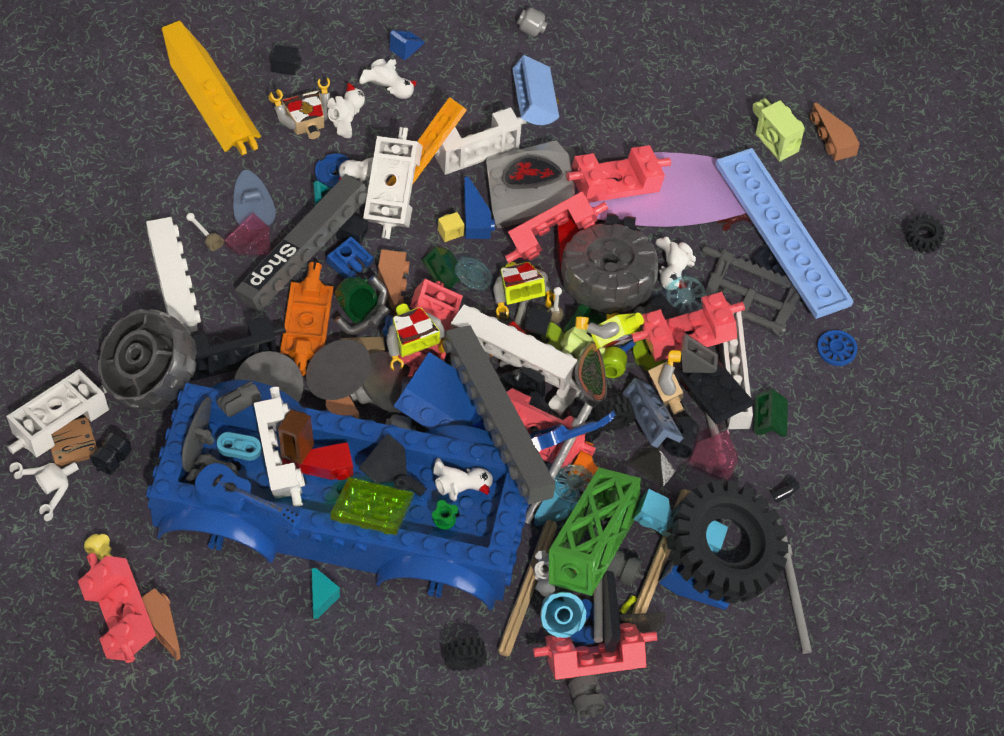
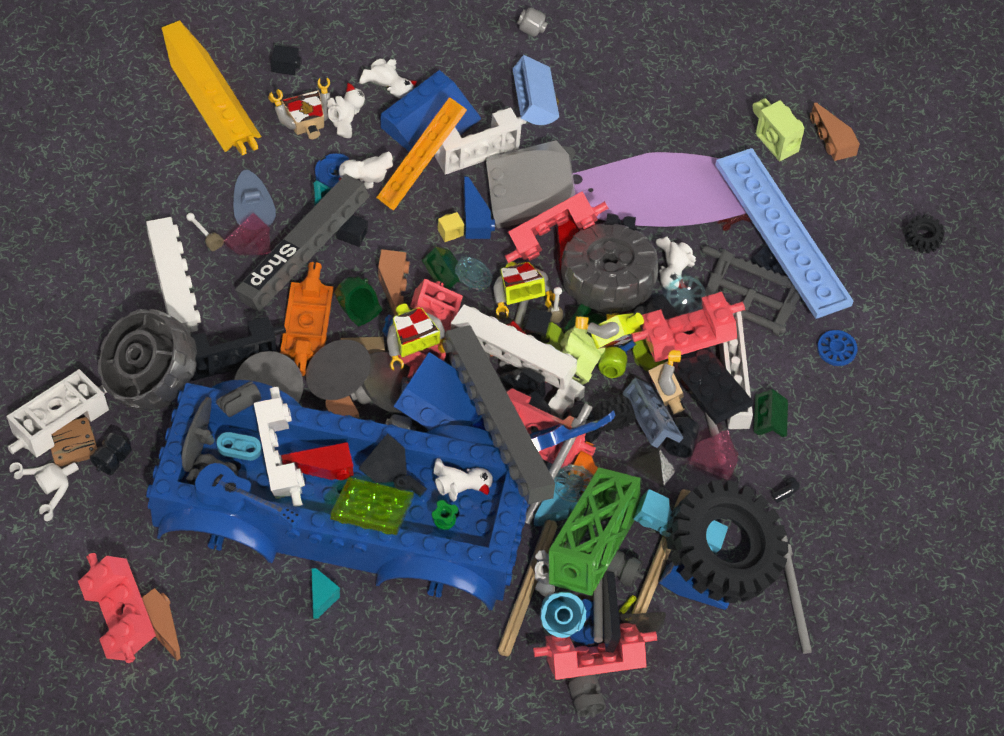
(98, 544): light yellow piece -> none
(296, 436): reddish brown piece -> none
(354, 250): blue brick -> none
(374, 317): flat silver piece -> none
(391, 203): white brick -> none
(404, 43): blue slope -> none
(415, 111): none -> blue slope
(465, 654): black tyre -> none
(531, 173): shield -> none
(591, 373): shield -> none
(637, 175): coral brick -> none
(697, 357): dark grey slope -> none

